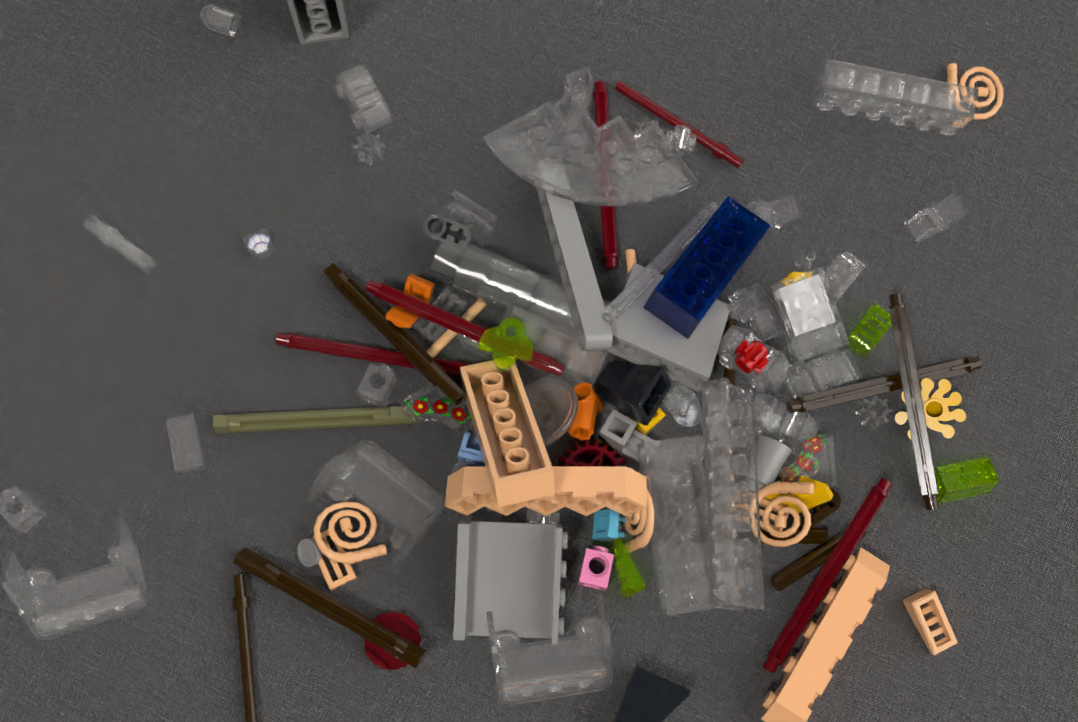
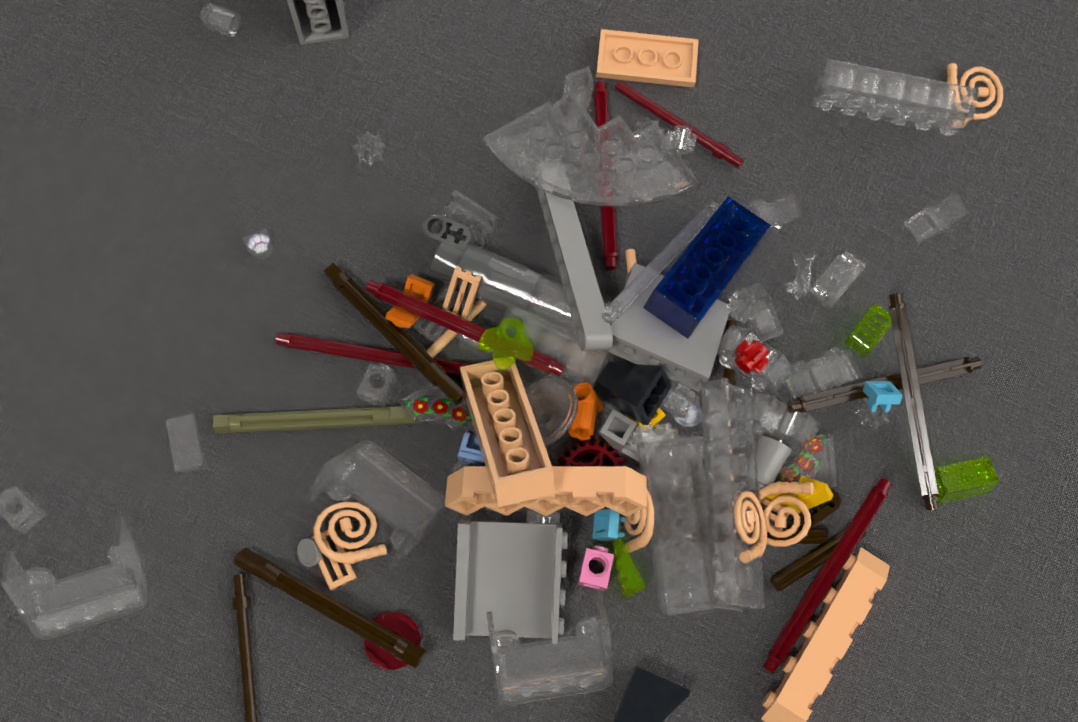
(111, 237): clear pin -> none
(363, 98): clear brick -> none
(467, 278): none -> light nougat tile
(646, 433): none -> clear plate
(647, 58): none -> light nougat plate
(749, 521): none -> light nougat piece
(807, 313): clear piece -> none
(881, 393): none -> medium azure tile
(917, 615): light nougat slope -> none
(936, 407): yellow animal -> none

